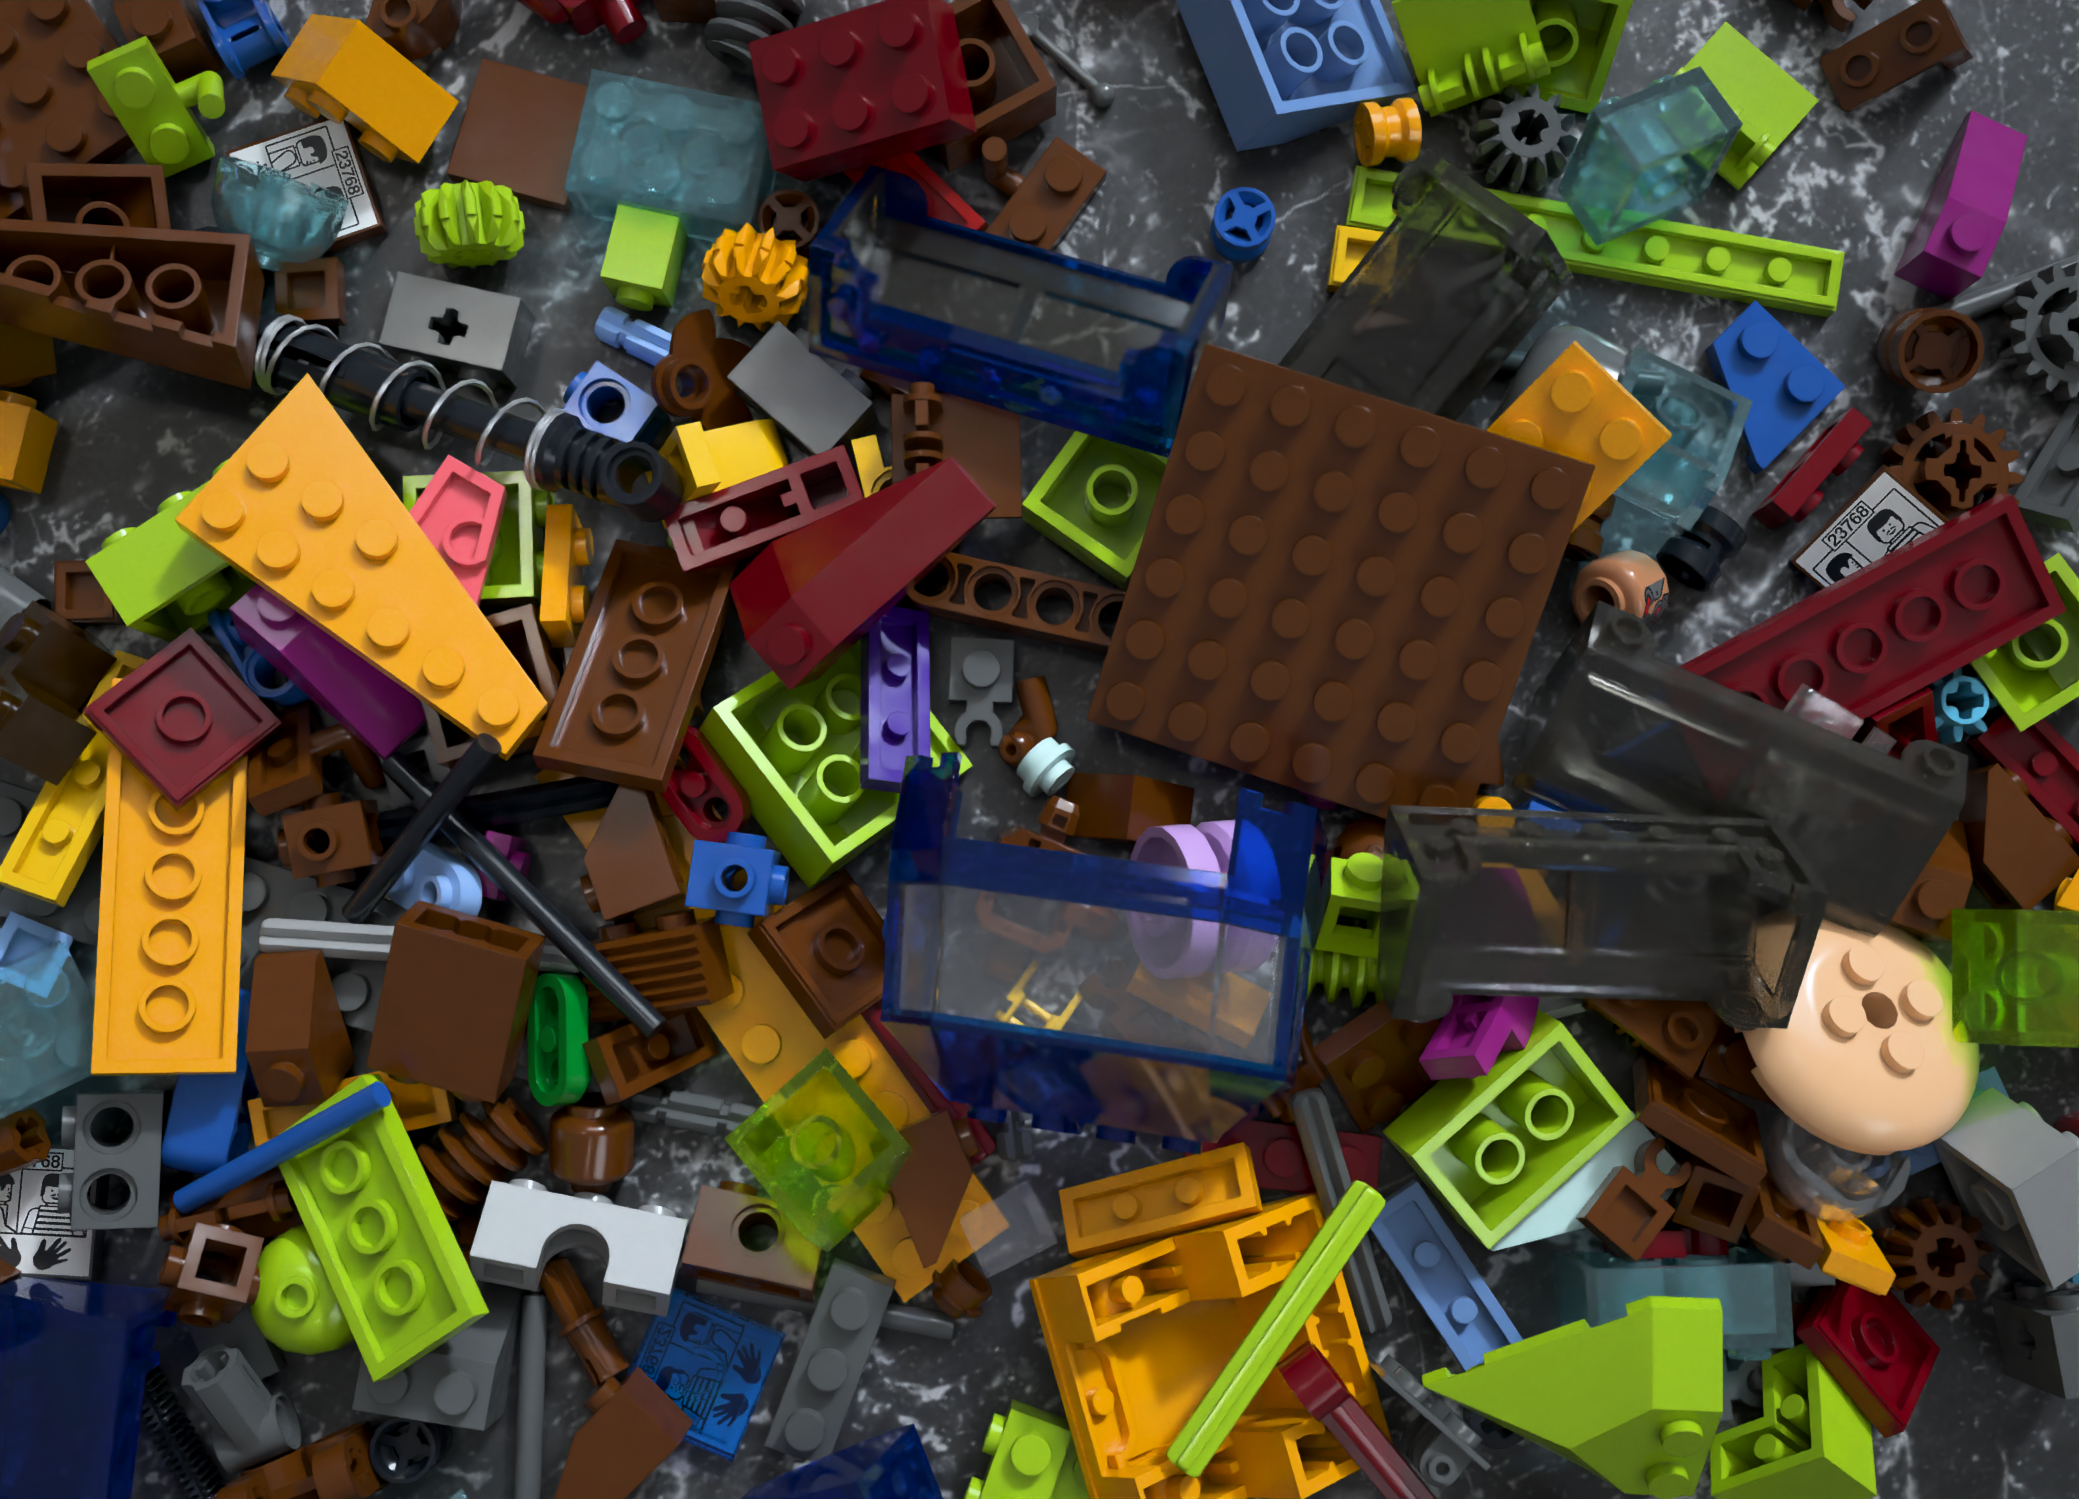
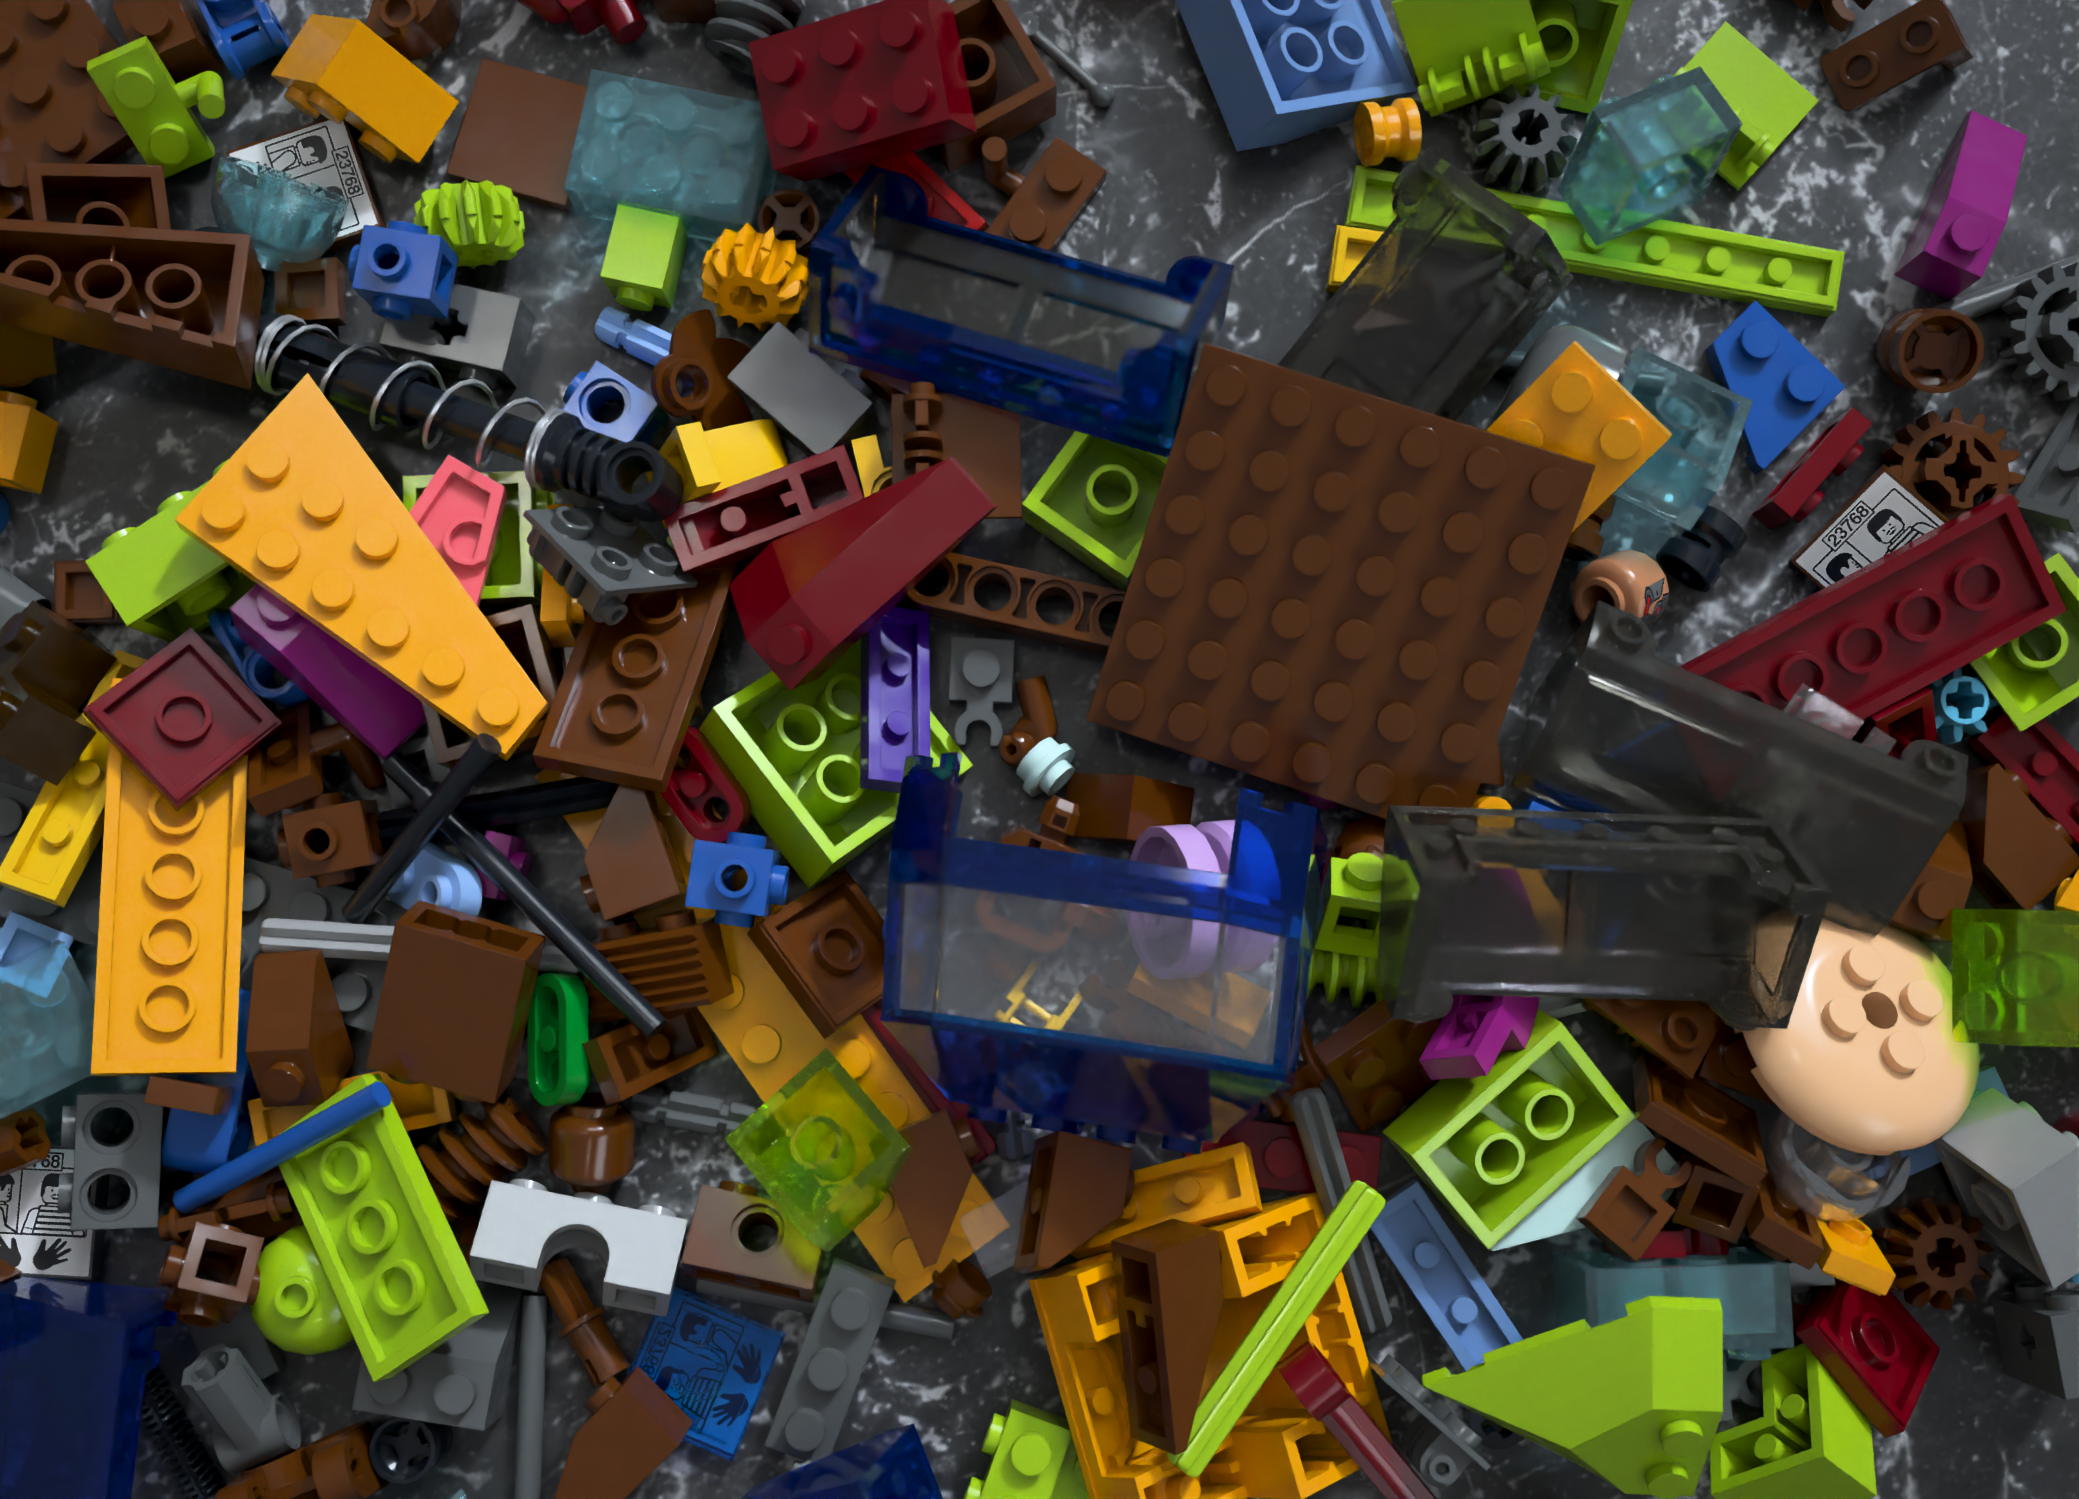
(189, 1095): none -> reddish brown tile
(403, 271): none -> blue brick
(602, 557): none -> dark grey hinge
(1070, 1196): none -> reddish brown slope
(1167, 1321): none -> reddish brown slope
(1247, 212): blue wheel -> none

